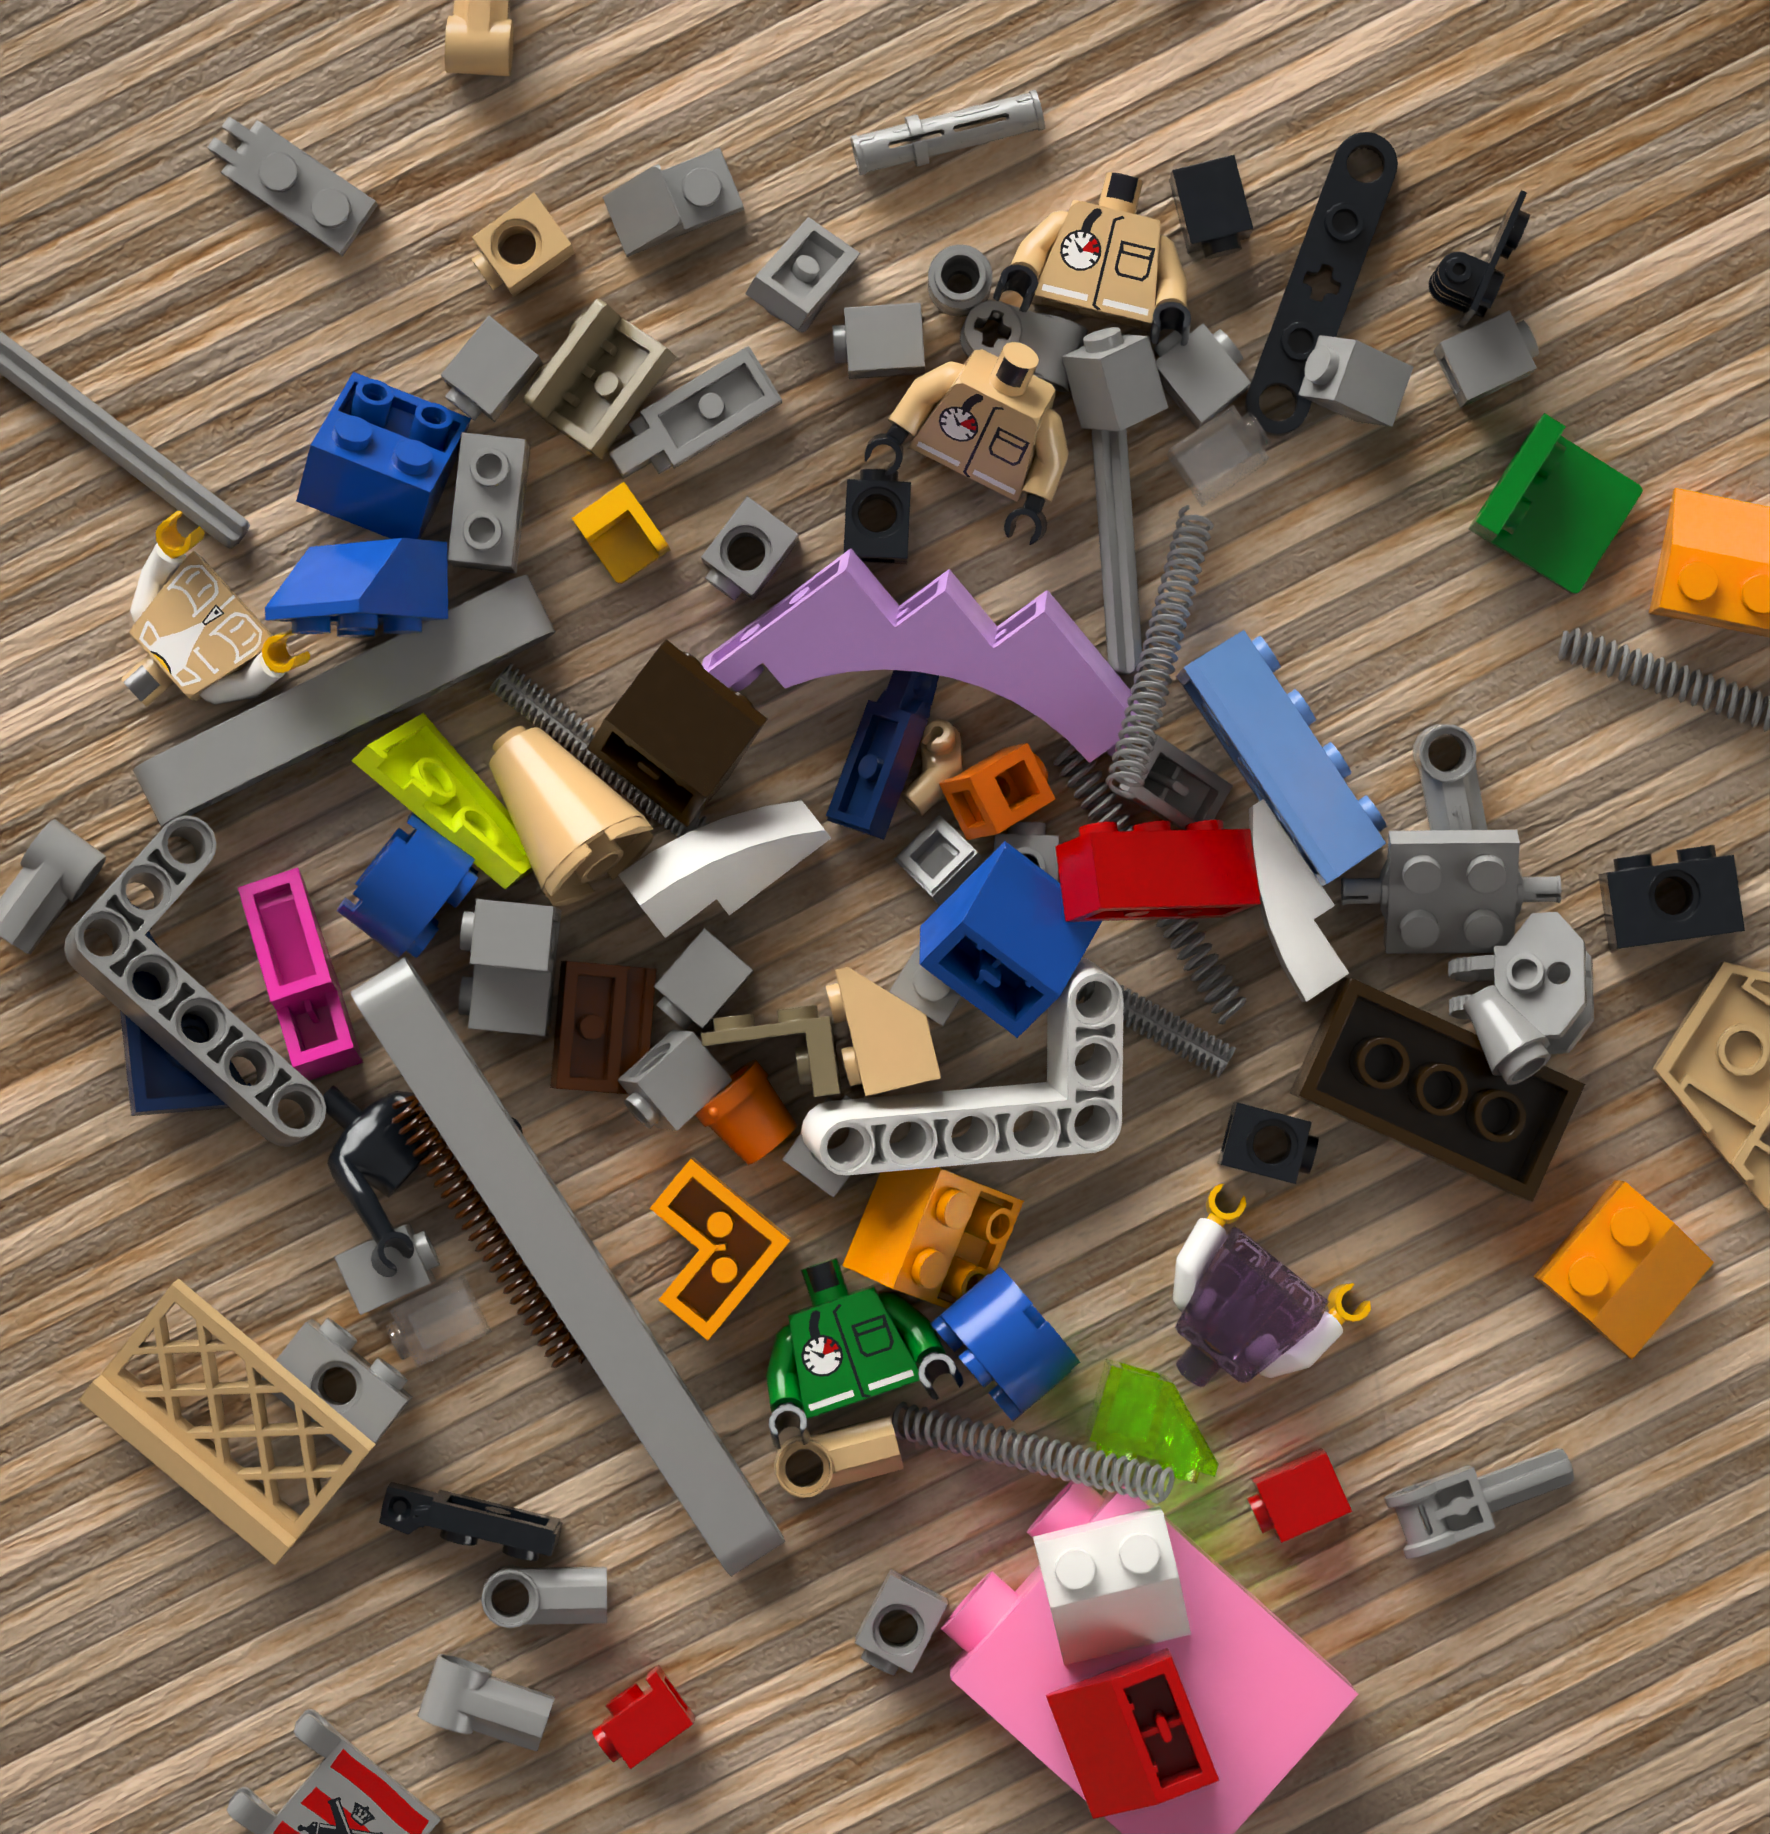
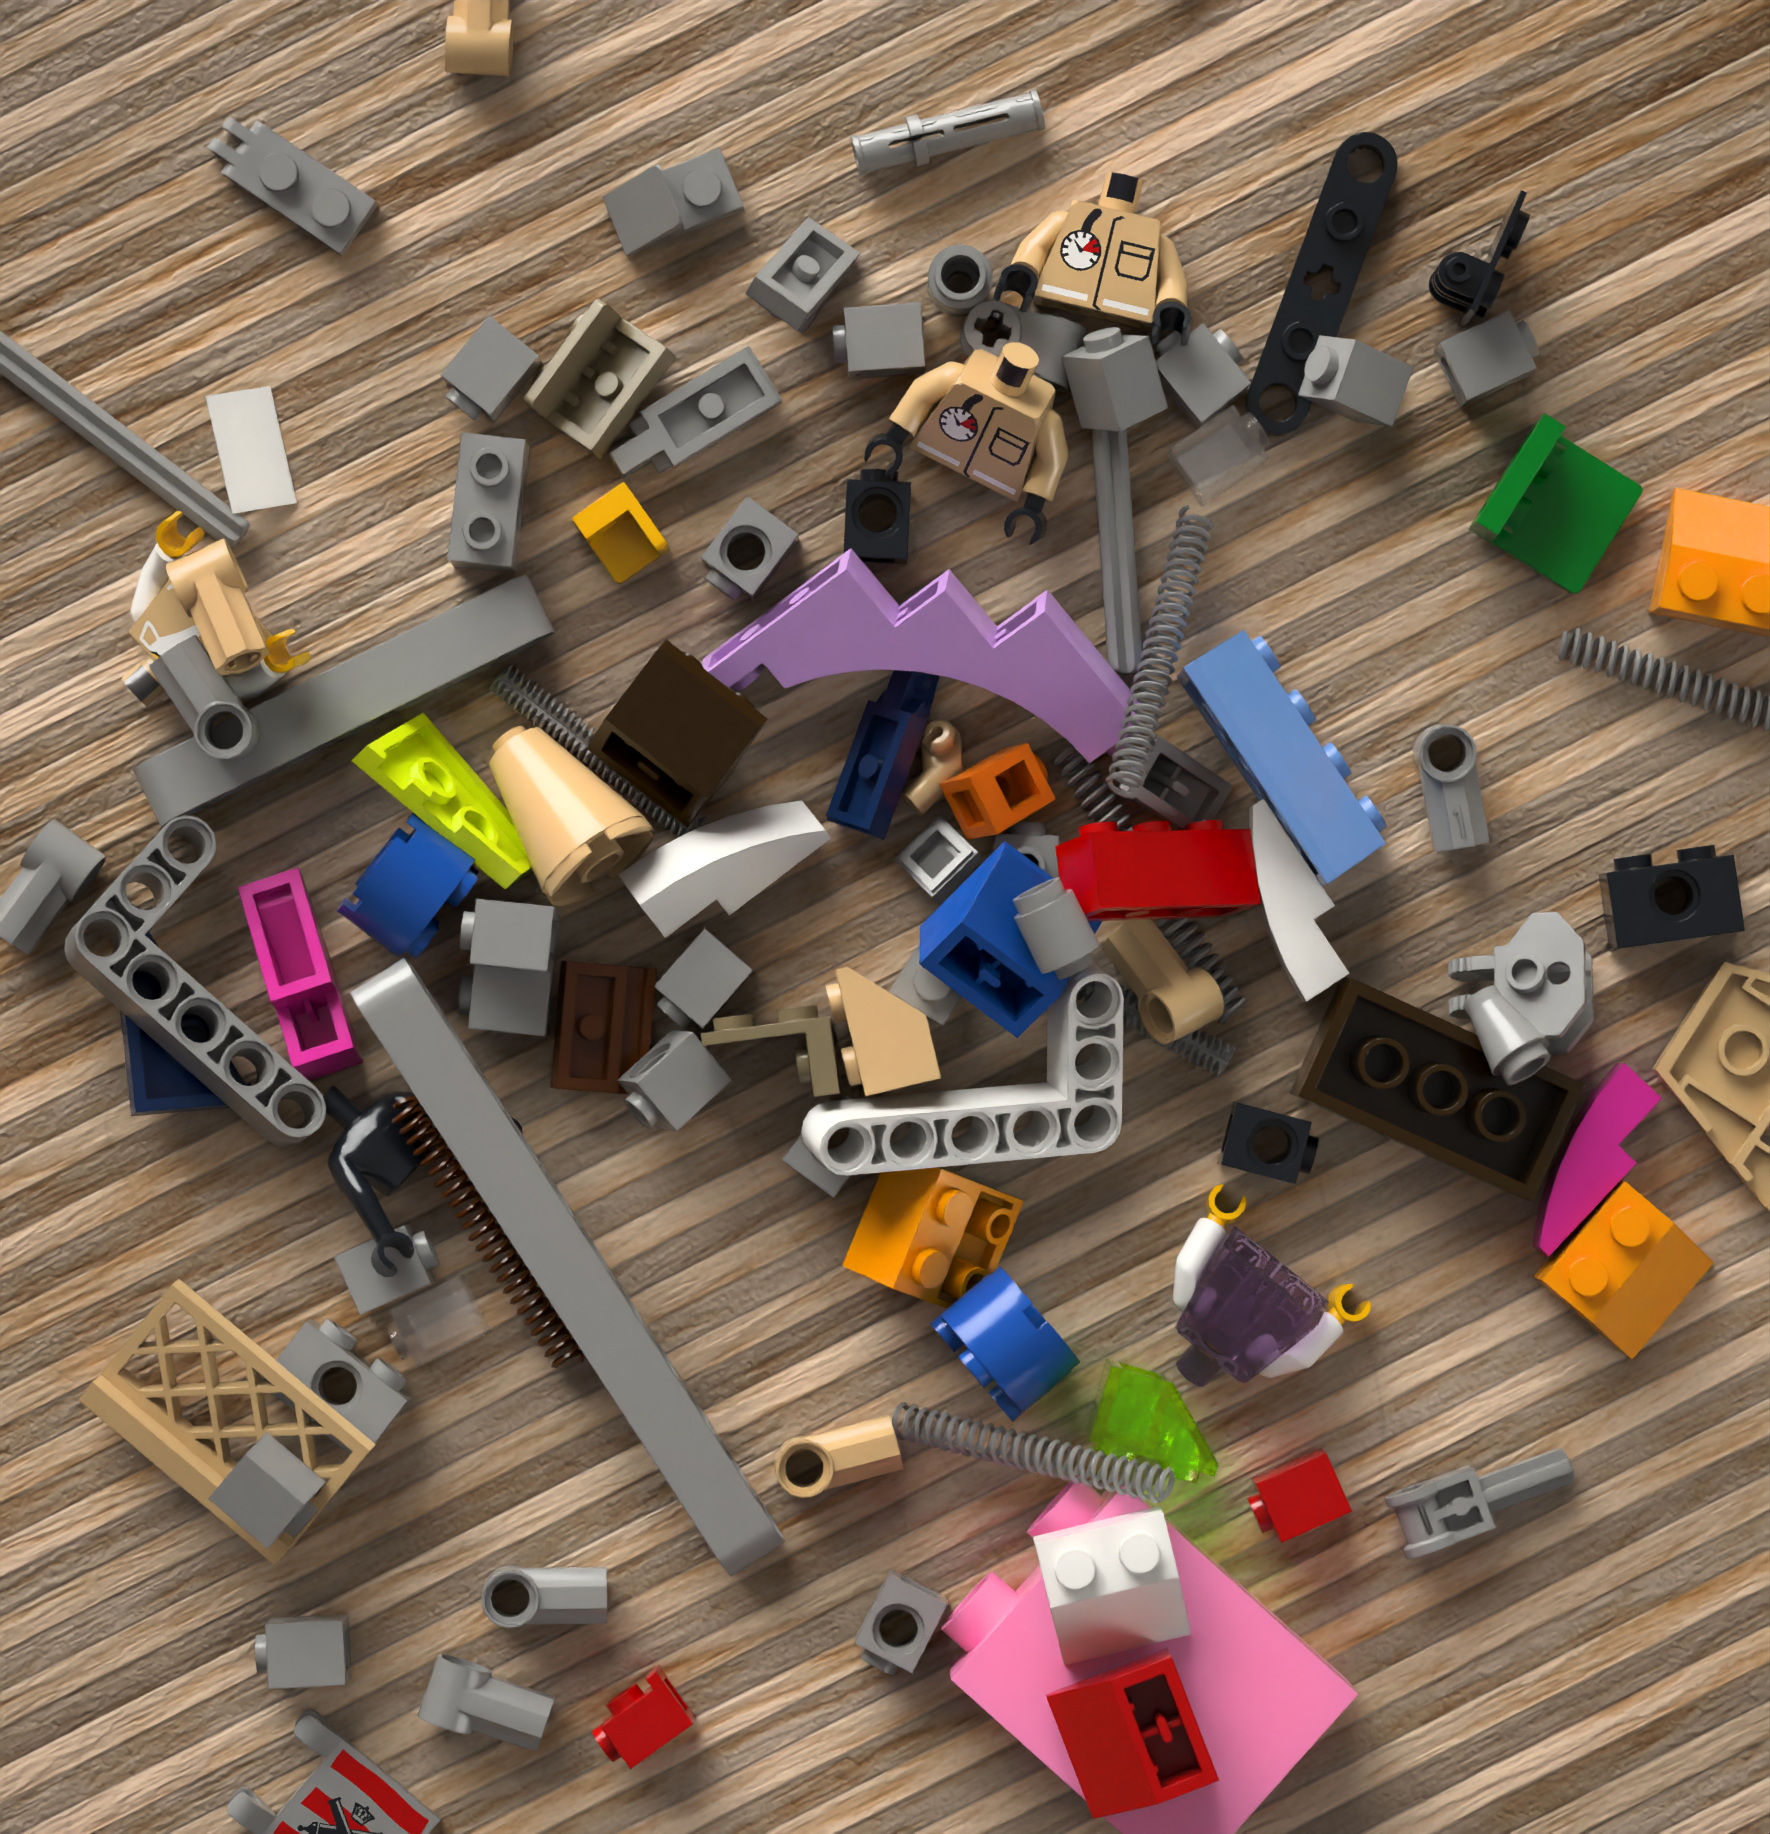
(203, 696): none -> light grey piece
(214, 595): none -> tan piece
(251, 449): none -> white sticker
(269, 1492): none -> light grey brick
(305, 1651): none -> light grey brick
(365, 587): blue slope -> none
(382, 458): blue slope -> none
(469, 1519): black hinge -> none
(526, 218): tan brick -> none
(732, 1242): light orange brick -> none
(748, 1114): orange piece -> none
(848, 1351): green torso -> none
(1055, 929): none -> light grey brick
(1169, 993): none -> tan piece
(1211, 207): black brick -> none
(1450, 890): light grey plate -> none
(1590, 1155): none -> dark pink slope

